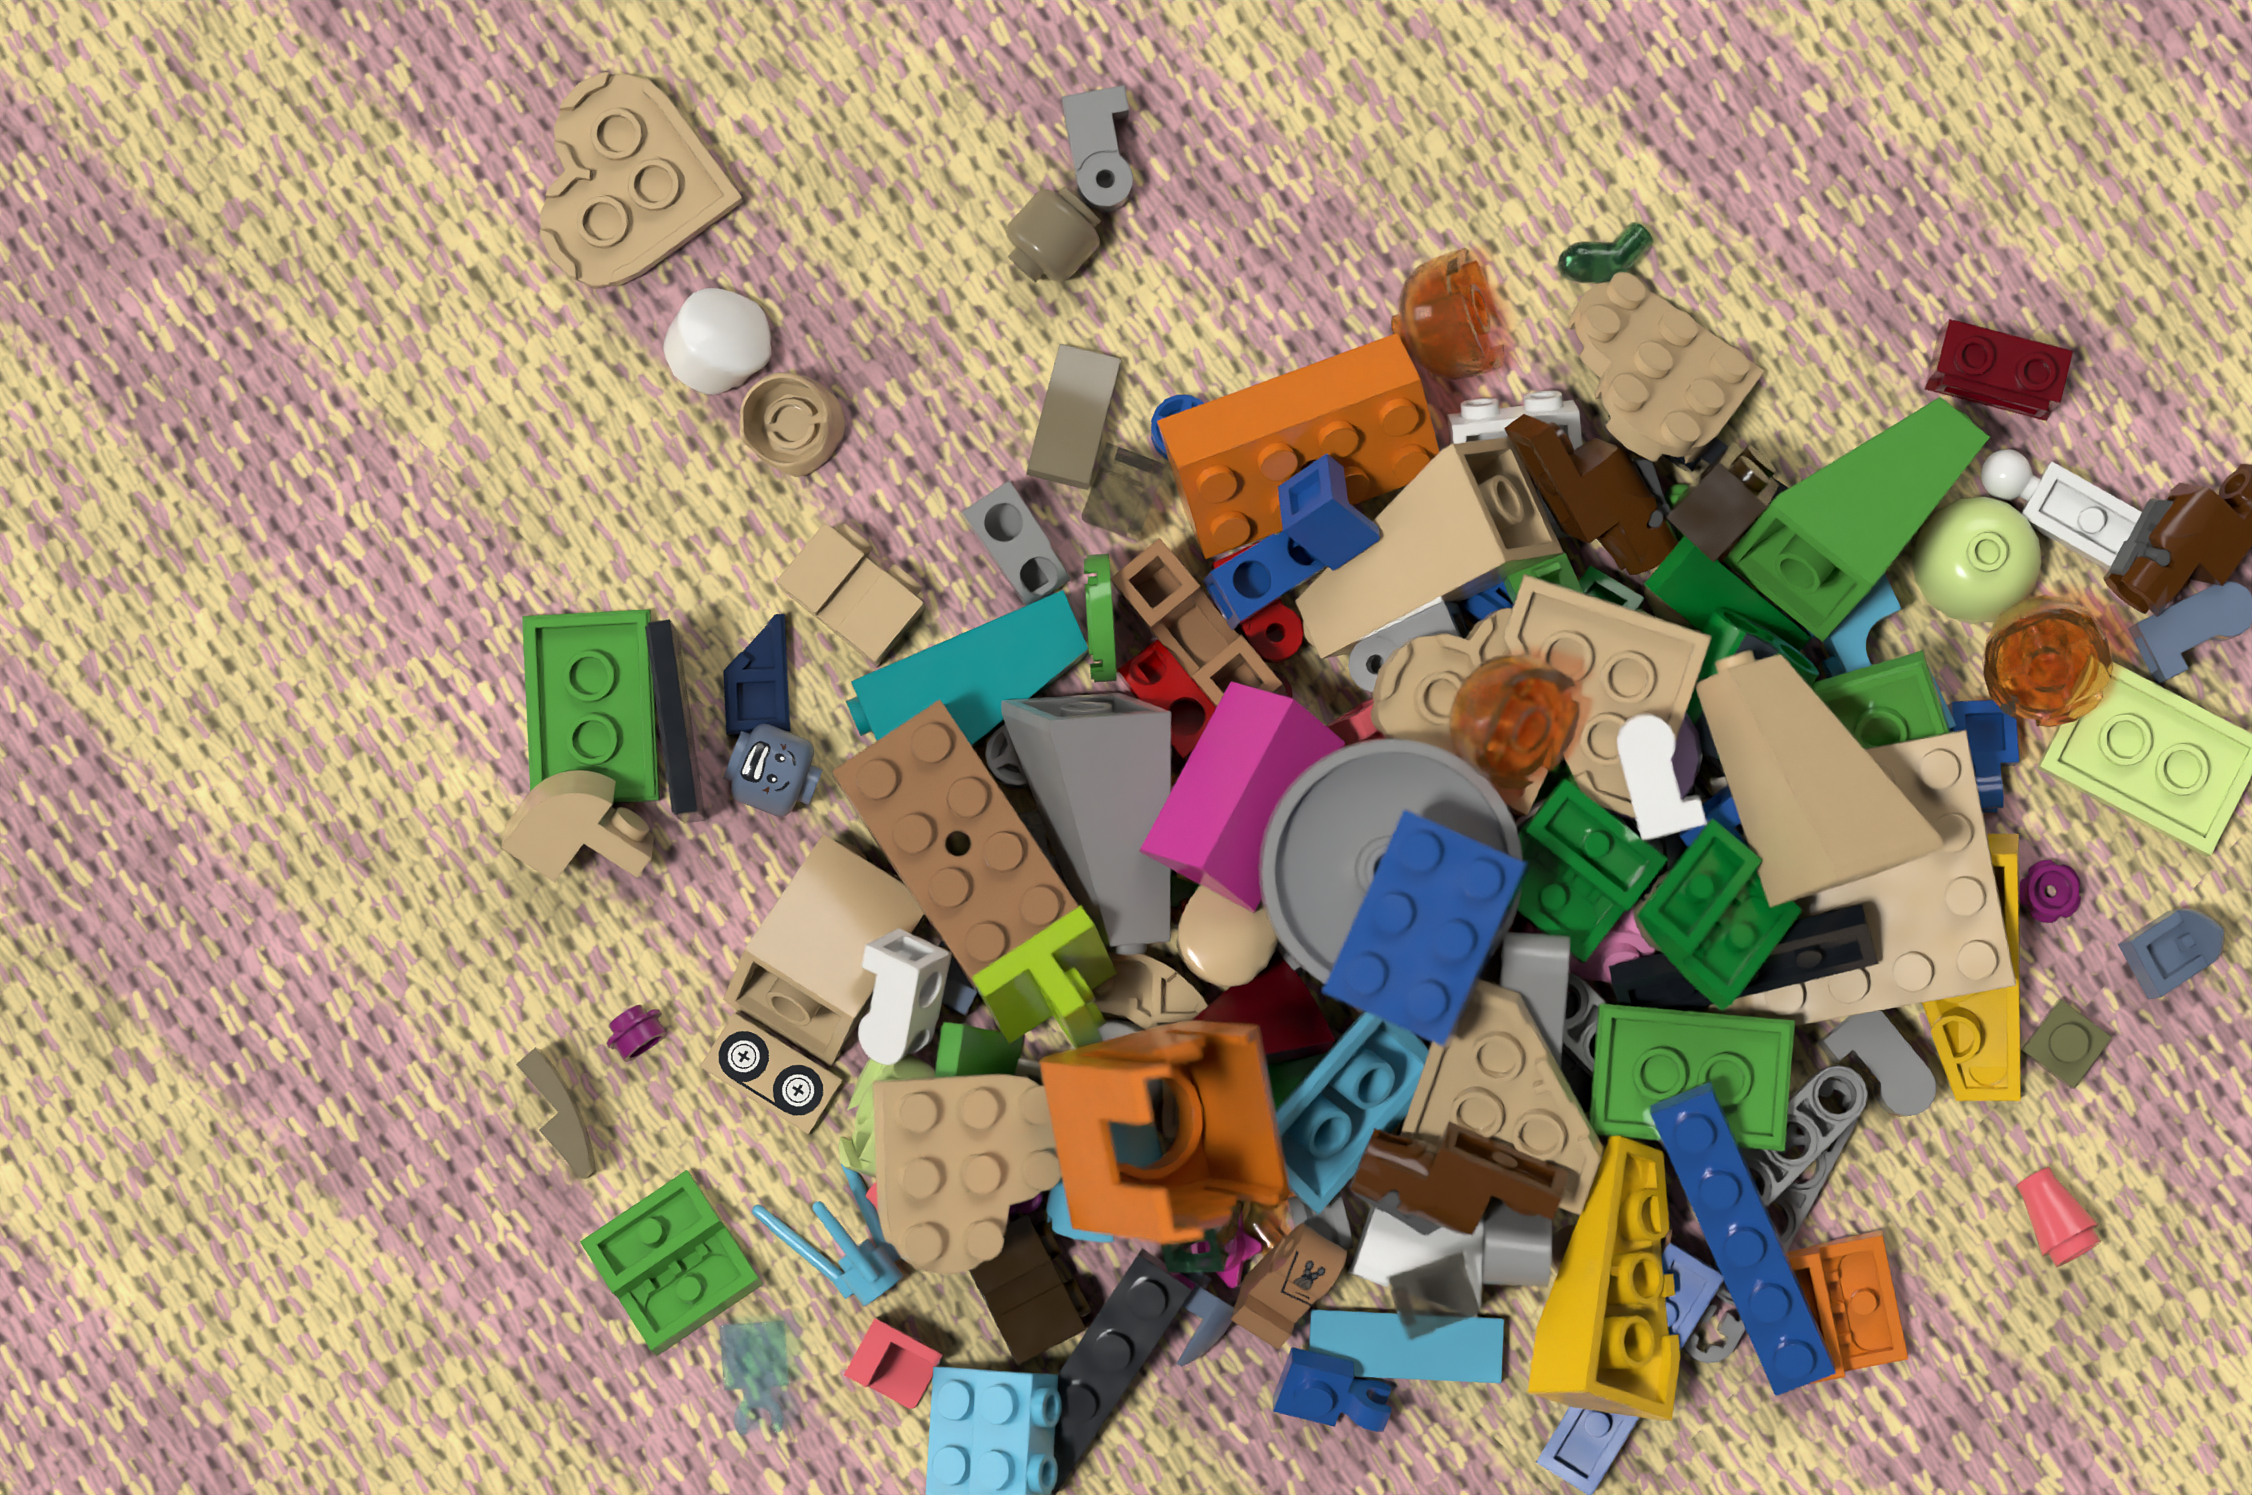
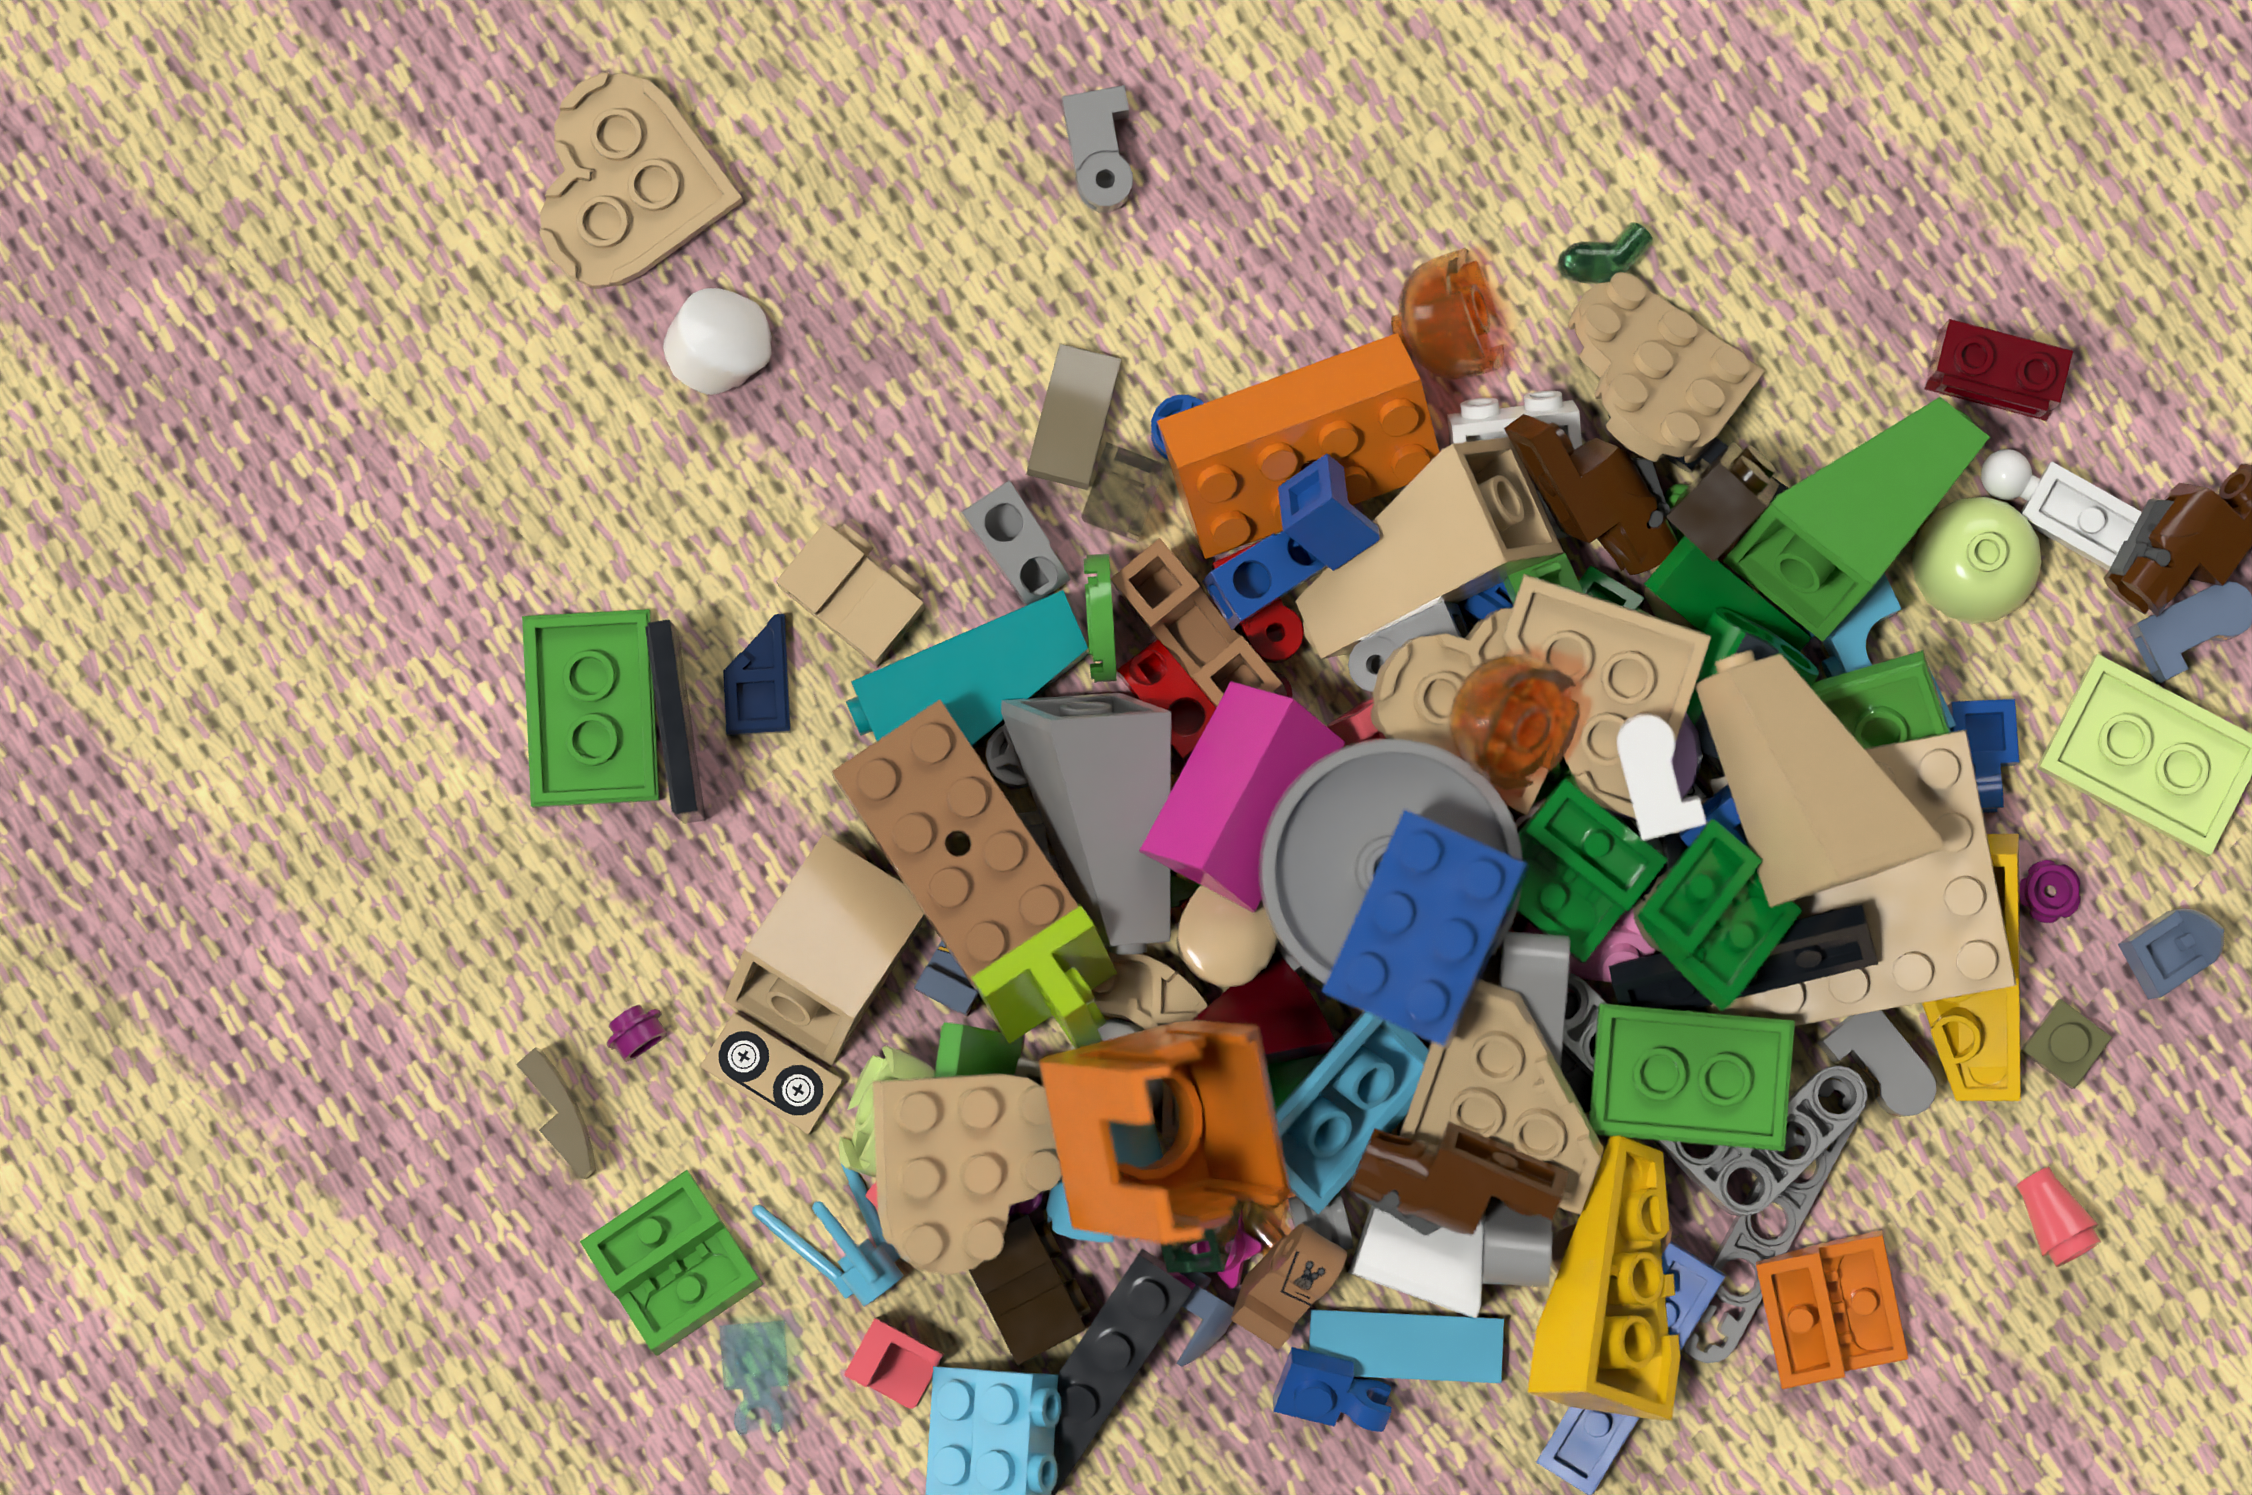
(575, 811): tan brick -> none
(772, 770): sand blue head -> none
(791, 422): tan hair -> none
(904, 996): white leg -> none
(1052, 235): dark tan head -> none
(1433, 1295): clear smoke panel -> none
(1742, 1238): blue plate -> none
(2047, 660): clear orange cylinder -> none

